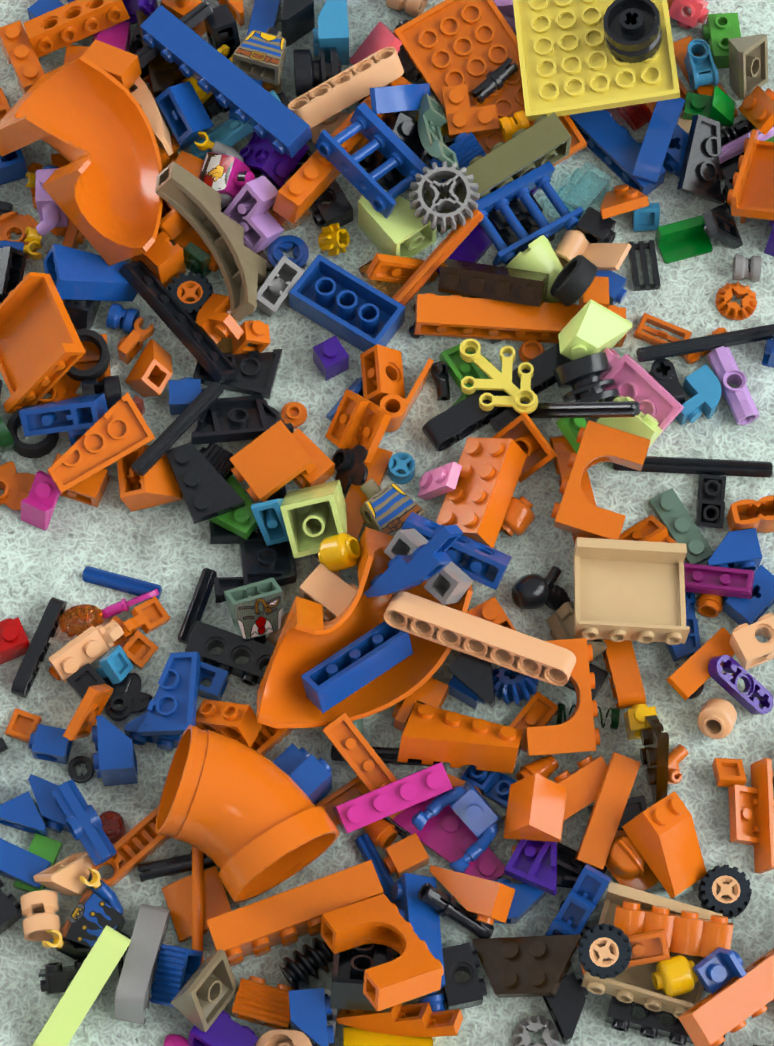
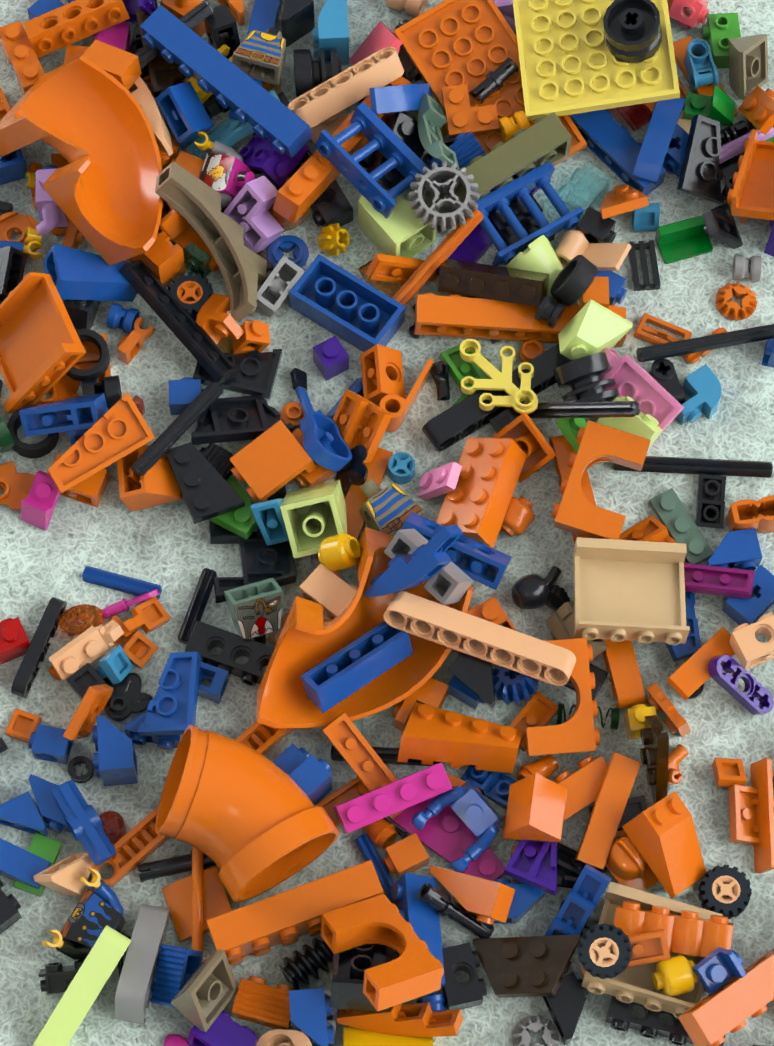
(40, 915): light nougat wheel -> none
(151, 371): orange slope -> none
(228, 719): orange brick -> none
(320, 432): none -> blue piece
(549, 312): none -> black wheel
(674, 721): none -> orange wing
(709, 605): orange cone -> none
(717, 718): light nougat head -> none
(738, 398): lavender piece -> none

